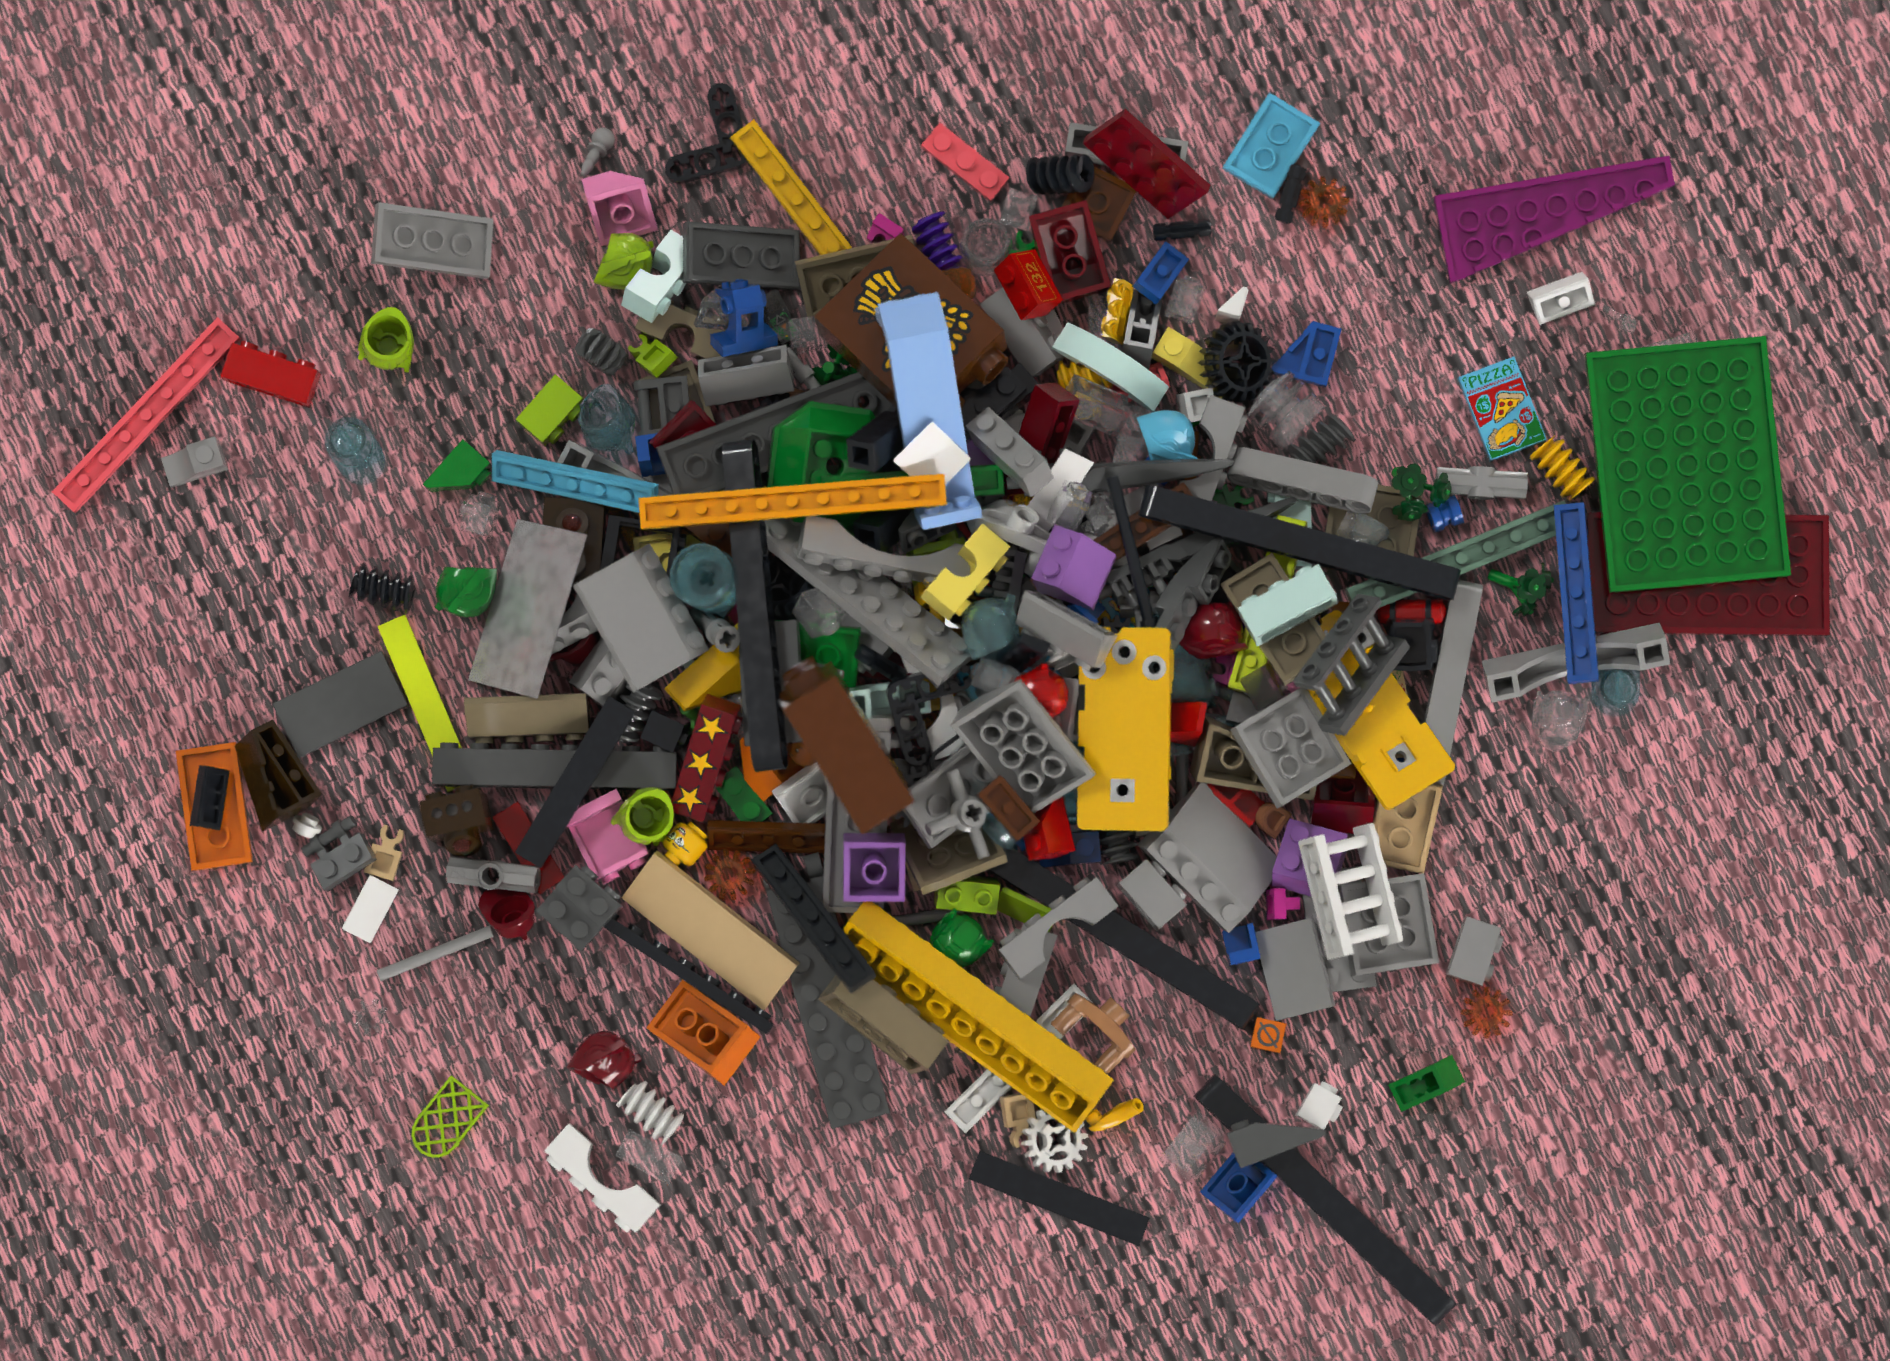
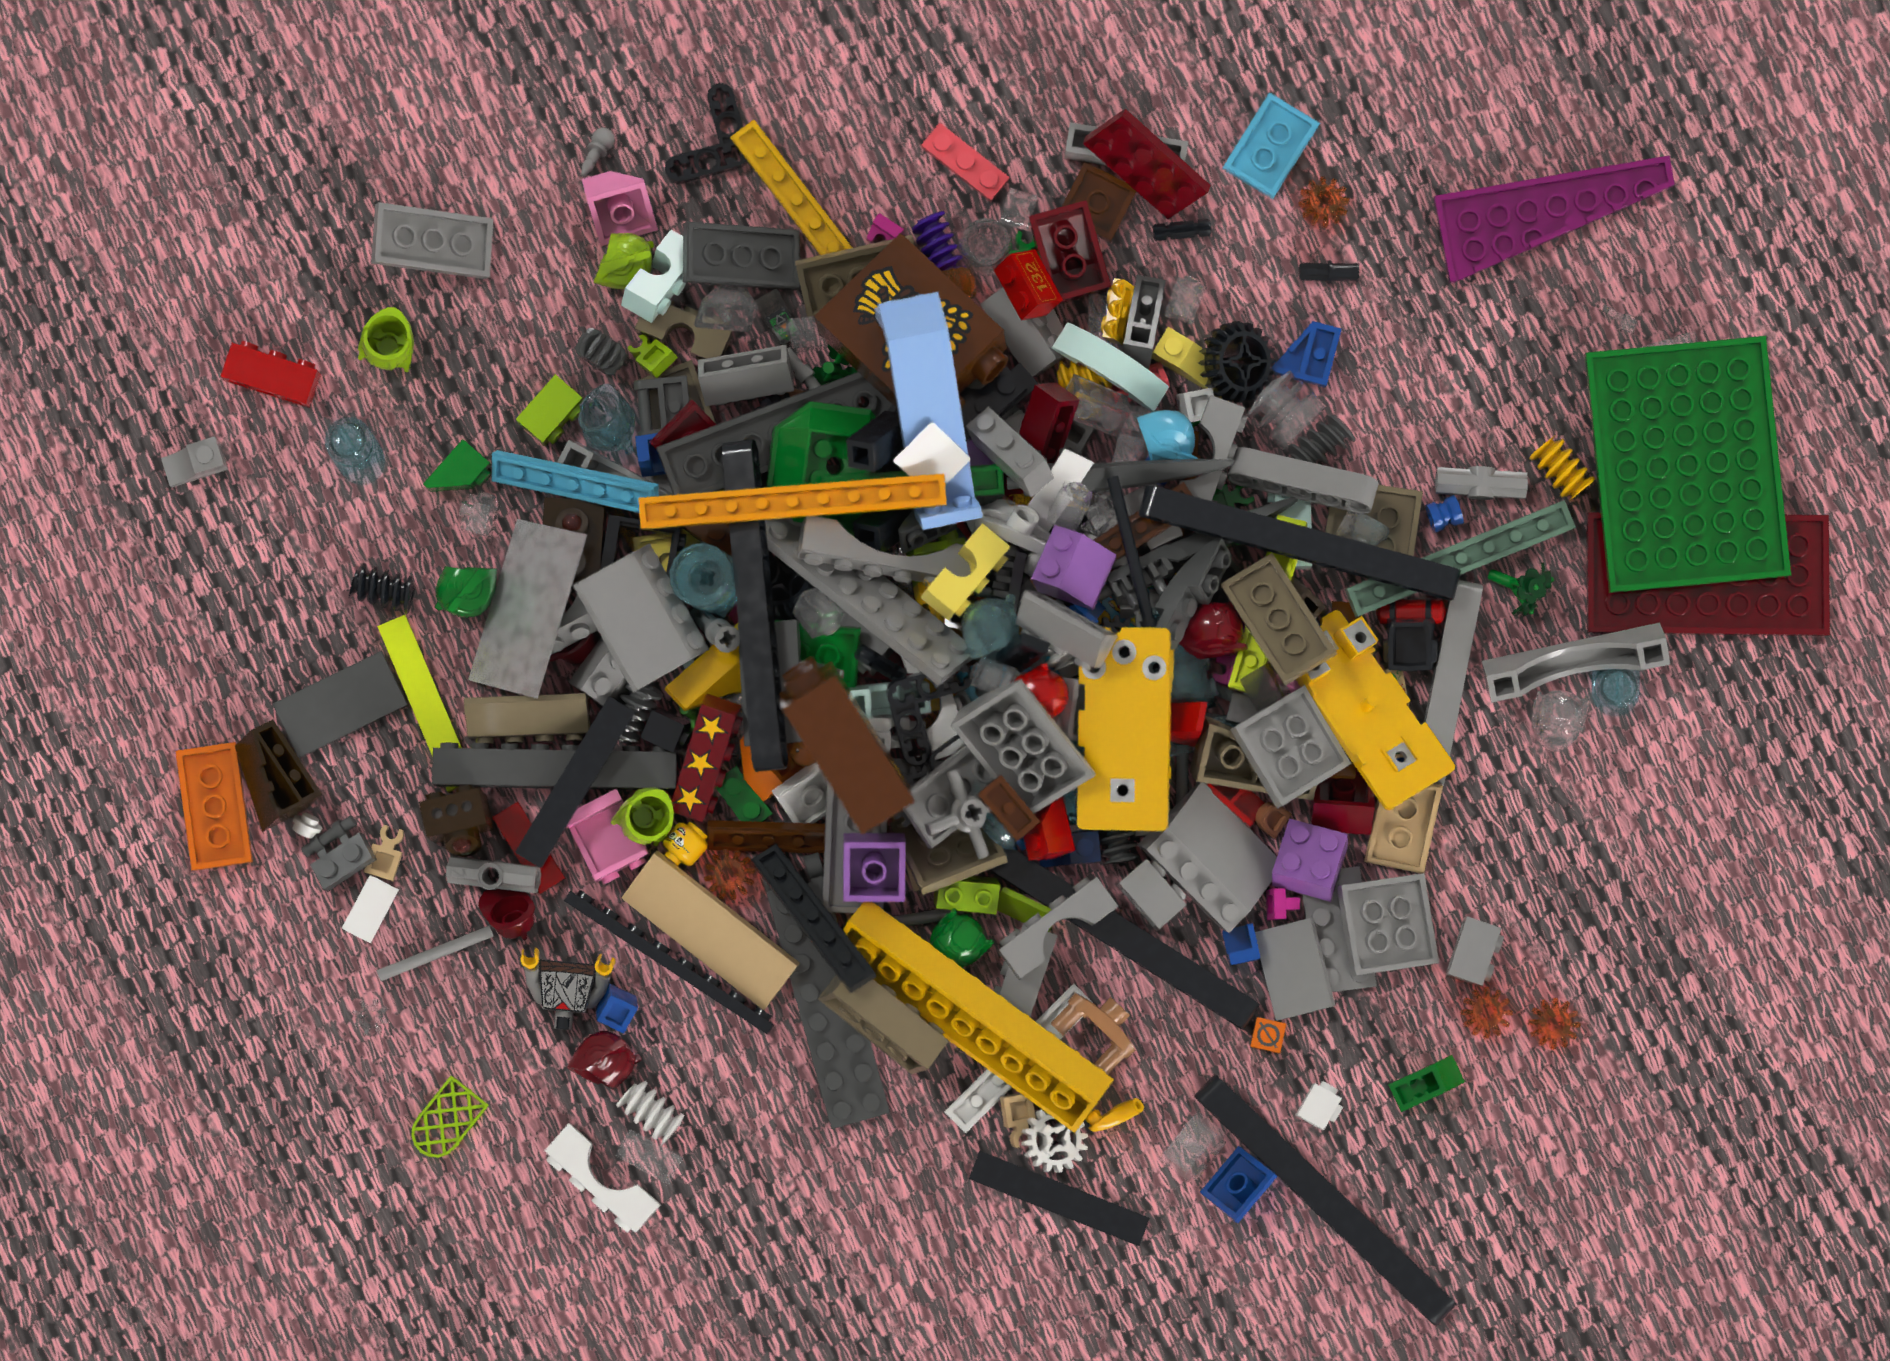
(146, 415): coral plate -> none
(209, 797): black plate -> none
(566, 985): none -> torso
(580, 906): dark grey plate -> none
(616, 1008): none -> blue brick
(703, 1032): orange slope -> none
(736, 301): blue tile -> none
(1060, 174): black piece -> none
(1160, 272): blue plate -> none
(1233, 308): white slope -> none
(1263, 1140): dark grey slope -> none
(1287, 604): light aqua brick -> none
(1290, 194): black axle -> none
(1326, 897): white fence -> none
(1329, 272): none -> black axle
(1368, 677): dark grey fence -> none
(1413, 483): dark green plant -> none
(1502, 409): tile -> none
(1555, 1034): none -> clear orange gear
(1561, 297): white slope -> none
(1576, 593): blue plate -> none

